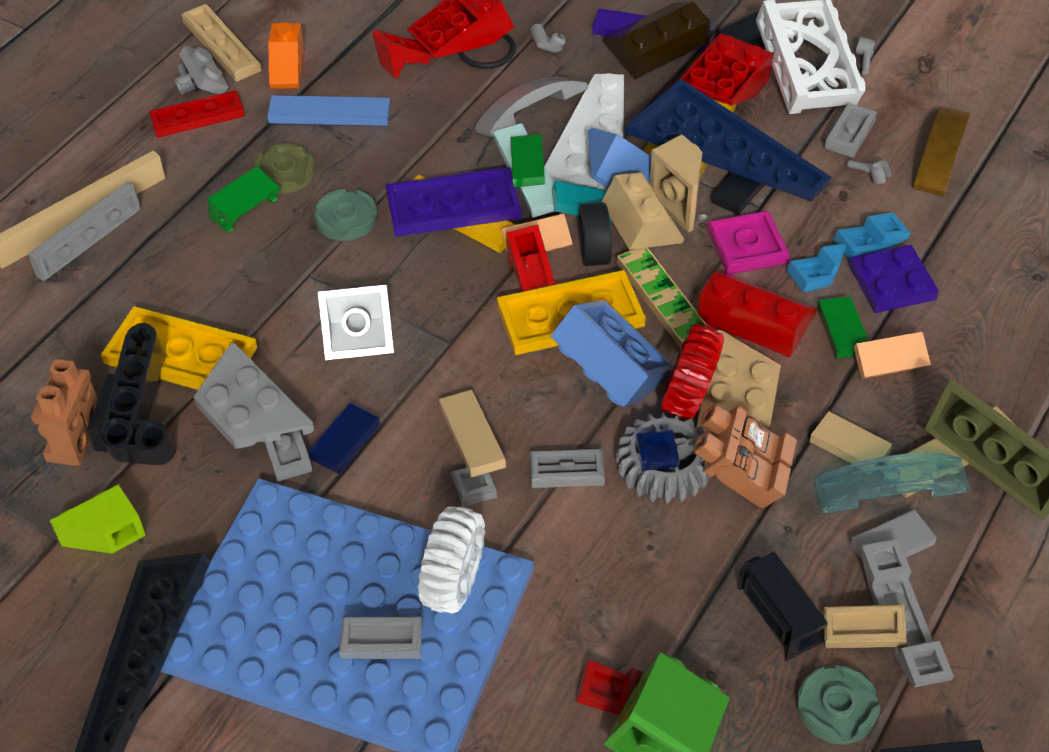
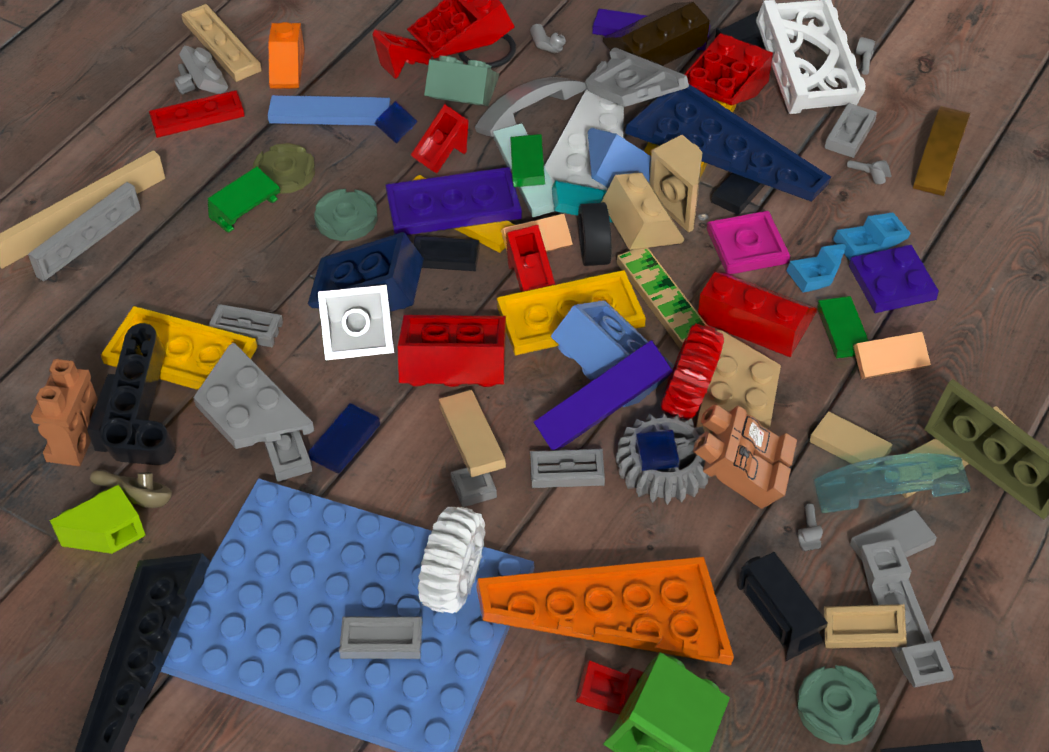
(139, 490): none -> dark tan piece
(263, 334): none -> light grey tile
(382, 262): none -> dark blue slope
(395, 122): none -> clear blue tile
(444, 134): none -> red slope
(448, 253): none -> black tile
(452, 350): none -> red slope
(459, 82): none -> sand green slope
(603, 396): none -> dark purple tile
(633, 79): none -> light grey wing
(634, 605): none -> orange wing
(810, 537): none -> light grey hand

